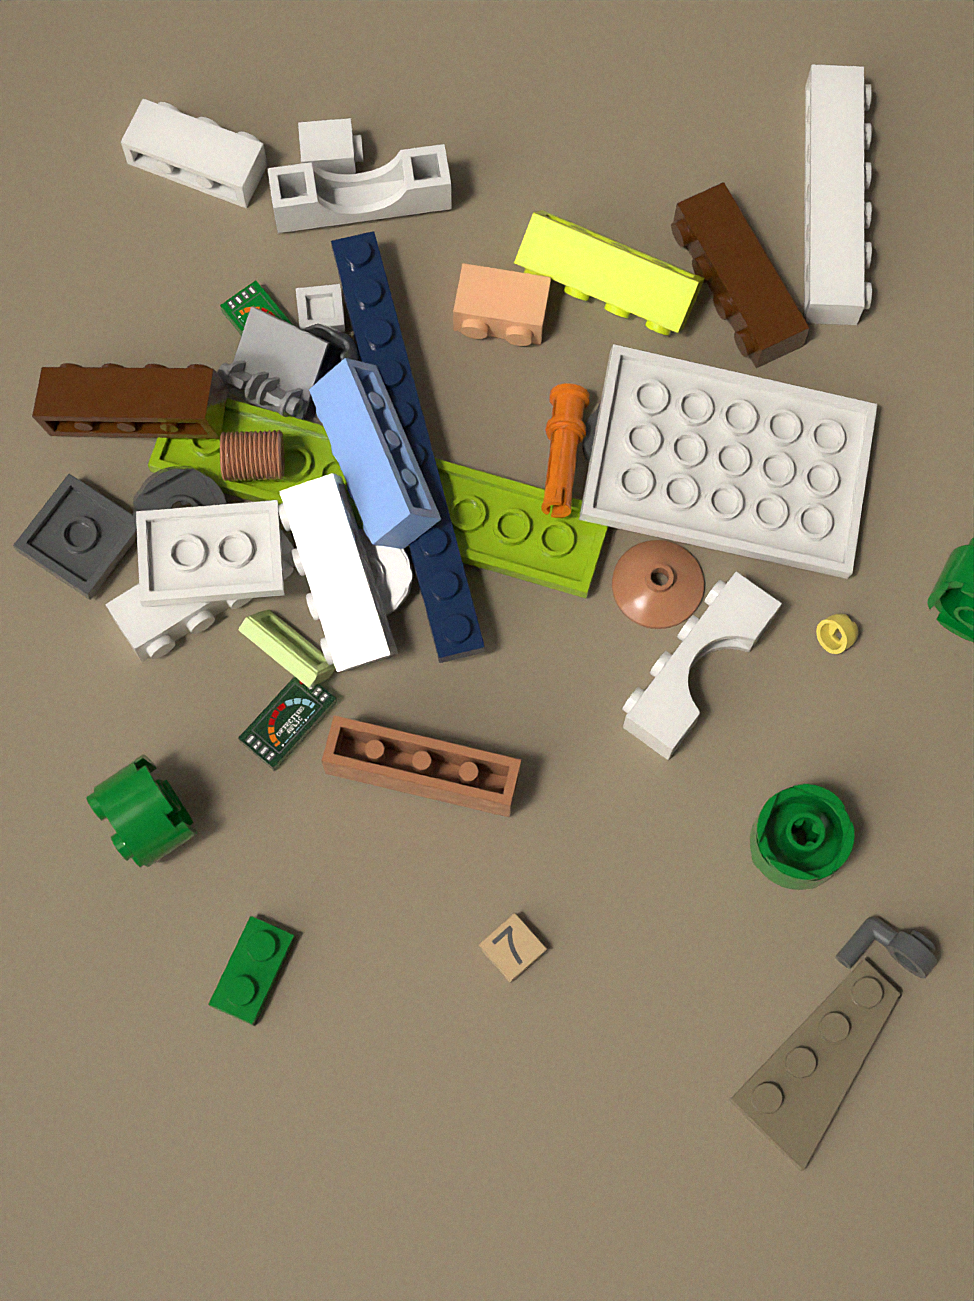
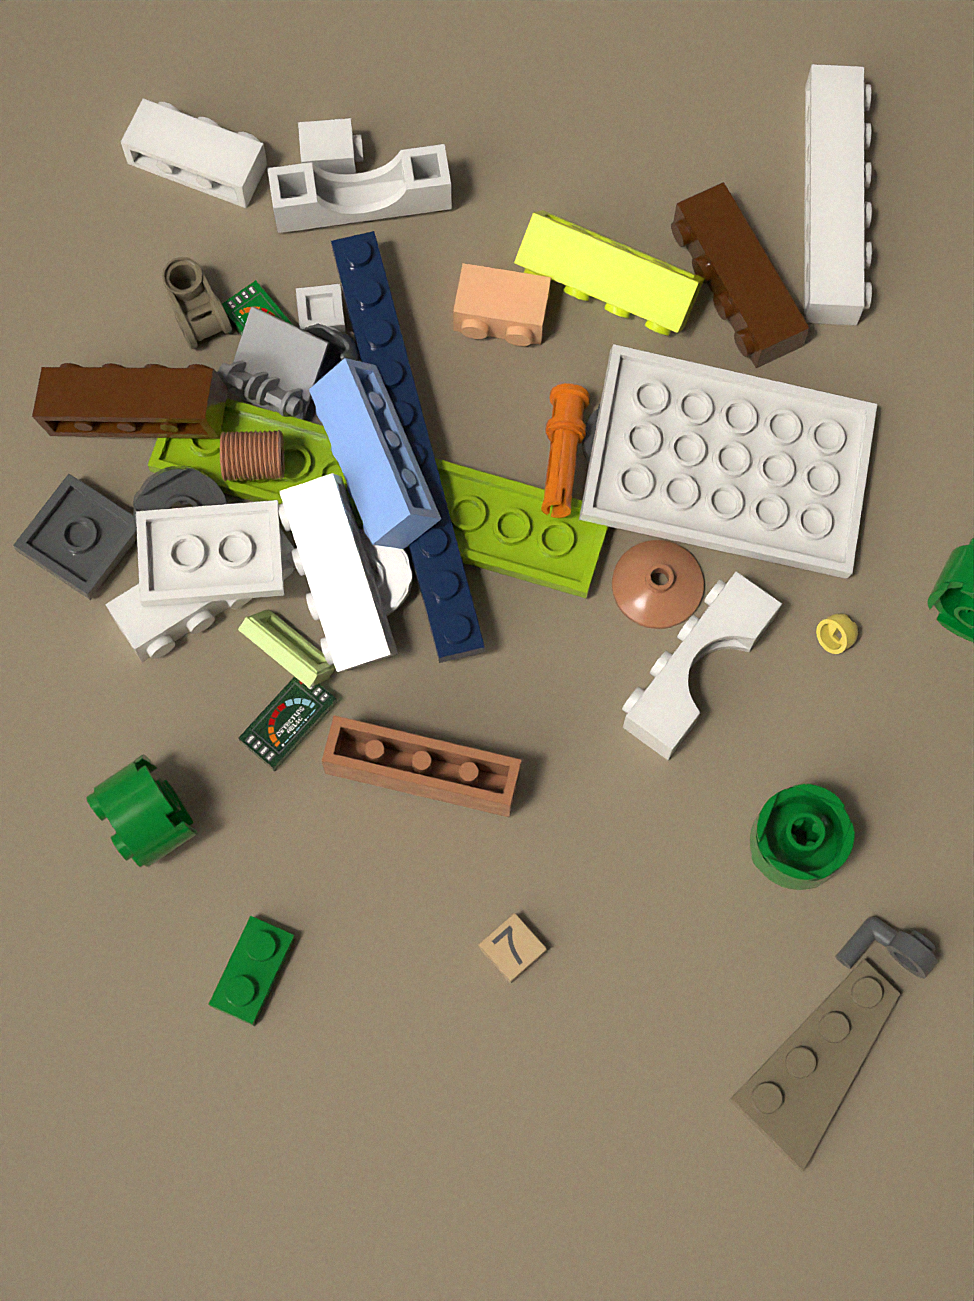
(195, 308): none -> dark tan piece

